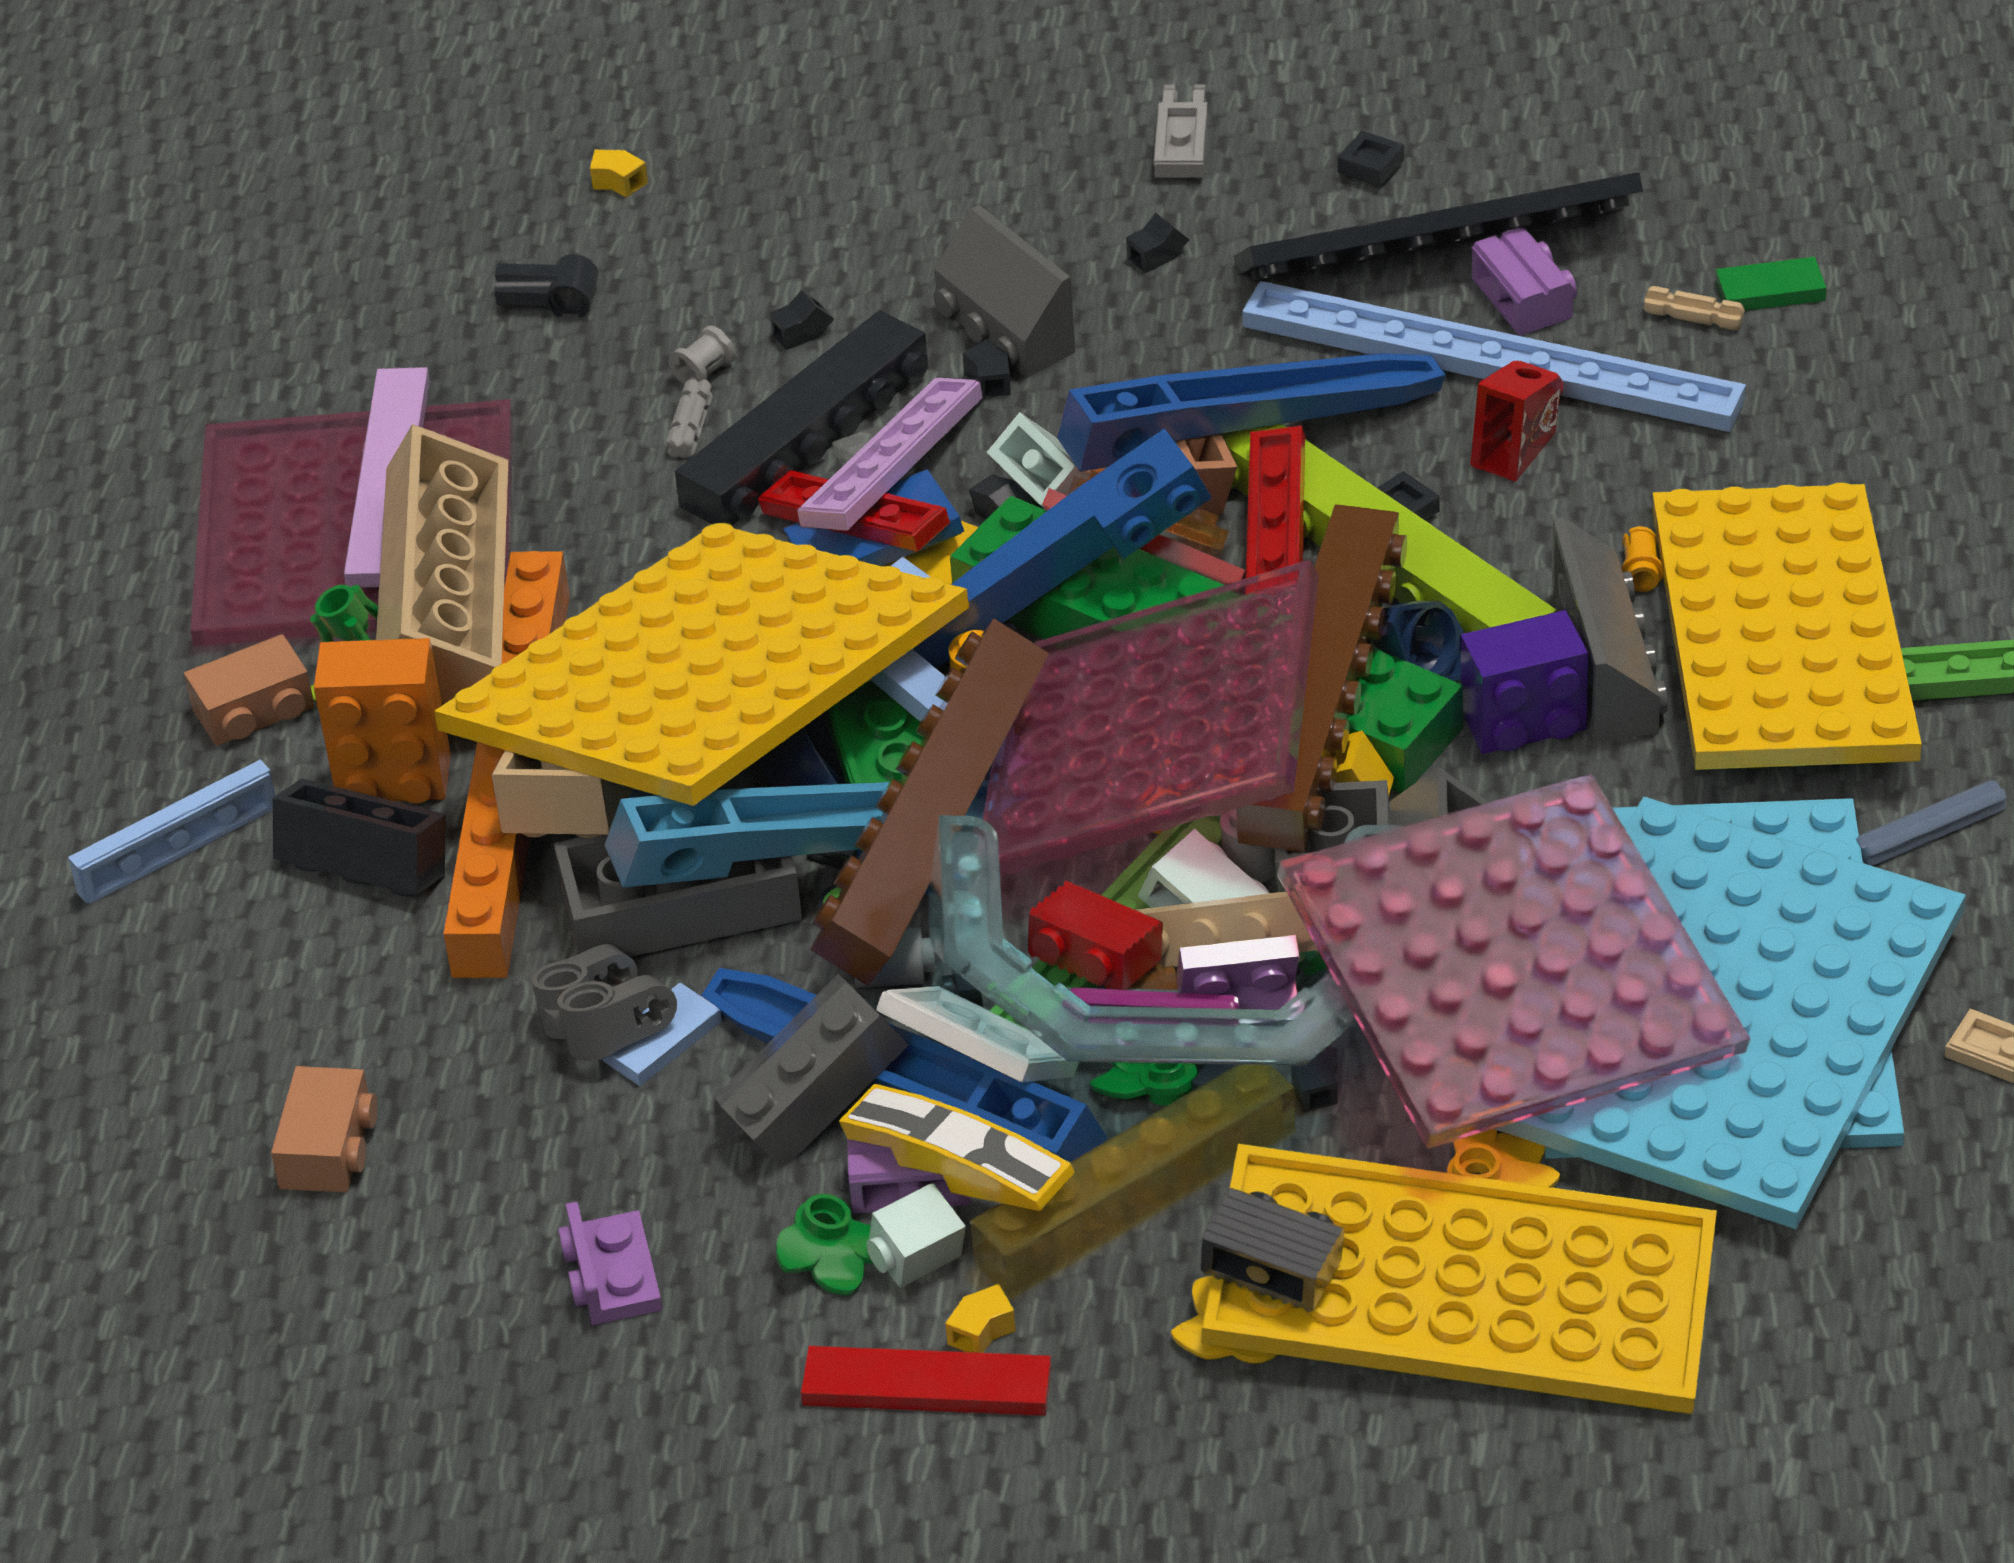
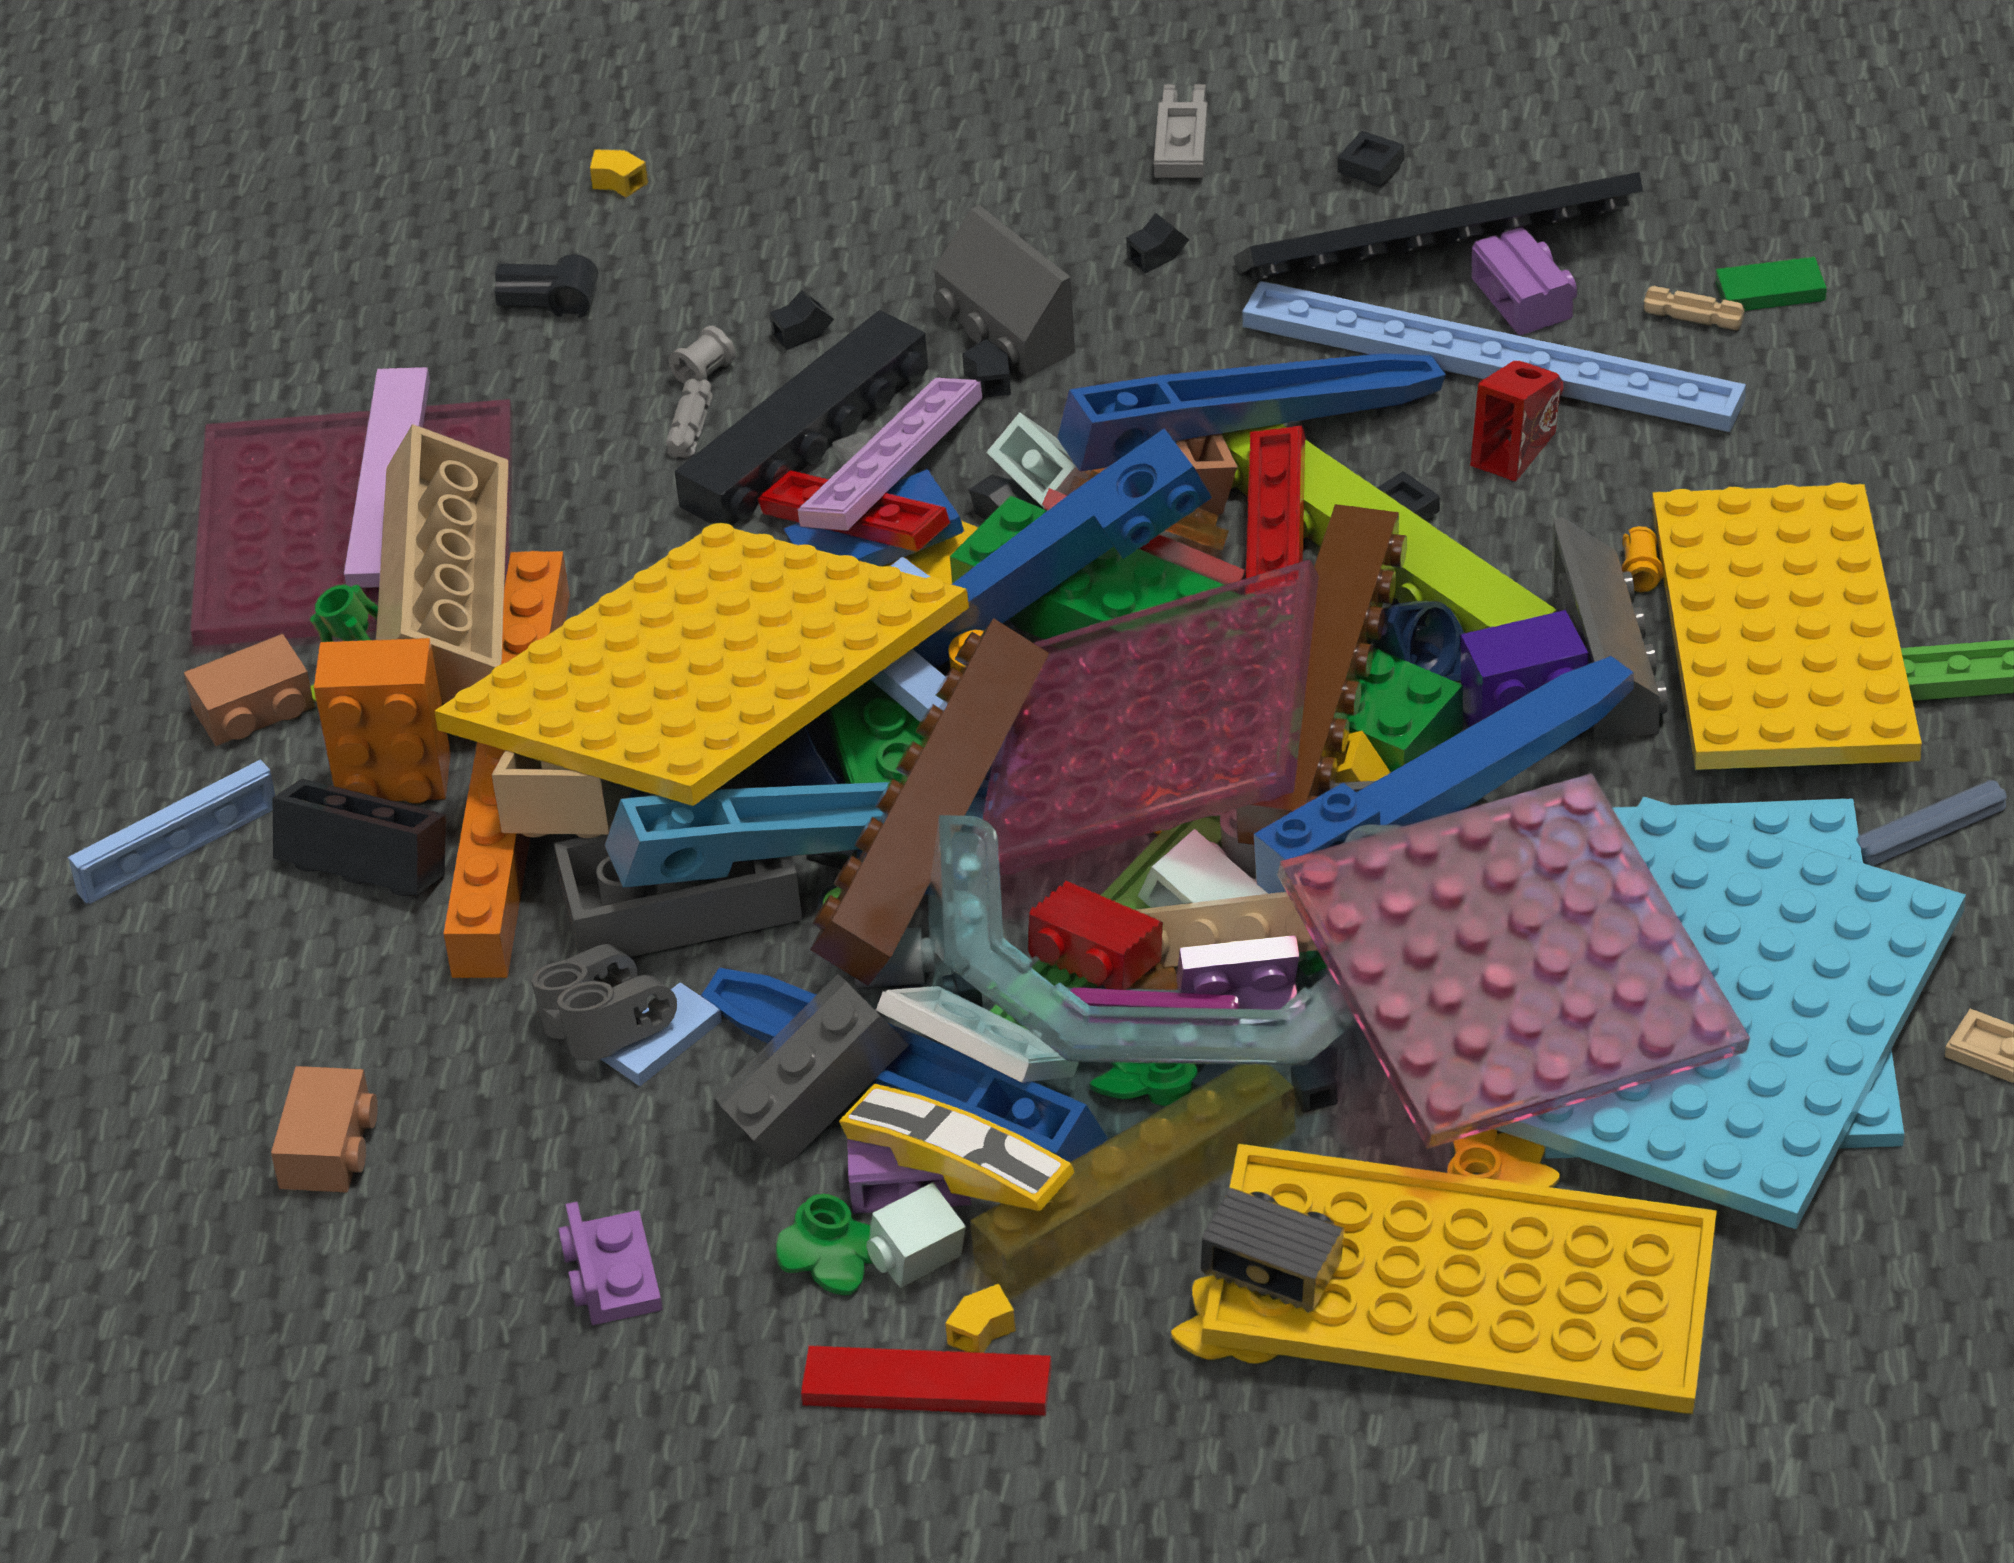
(1452, 772): none -> blue piece

